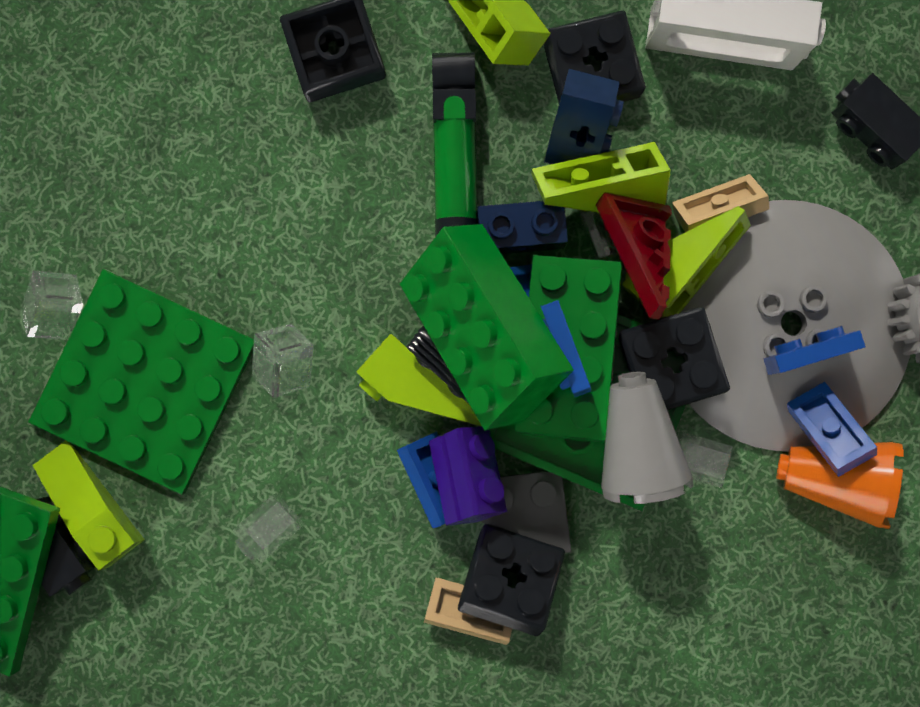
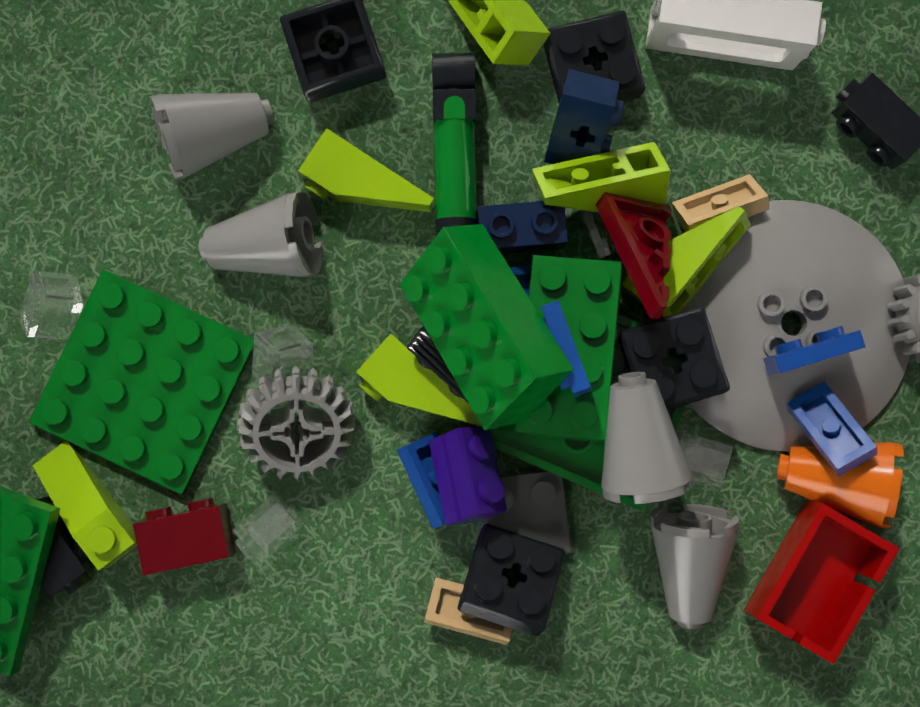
(184, 538): none -> dark red brick
(207, 126): none -> light grey cone
(262, 428): none -> light grey gear
(267, 239): none -> light grey cone
(354, 177): none -> lime slope
(693, 559): none -> light grey cone
(810, 580): none -> red piece

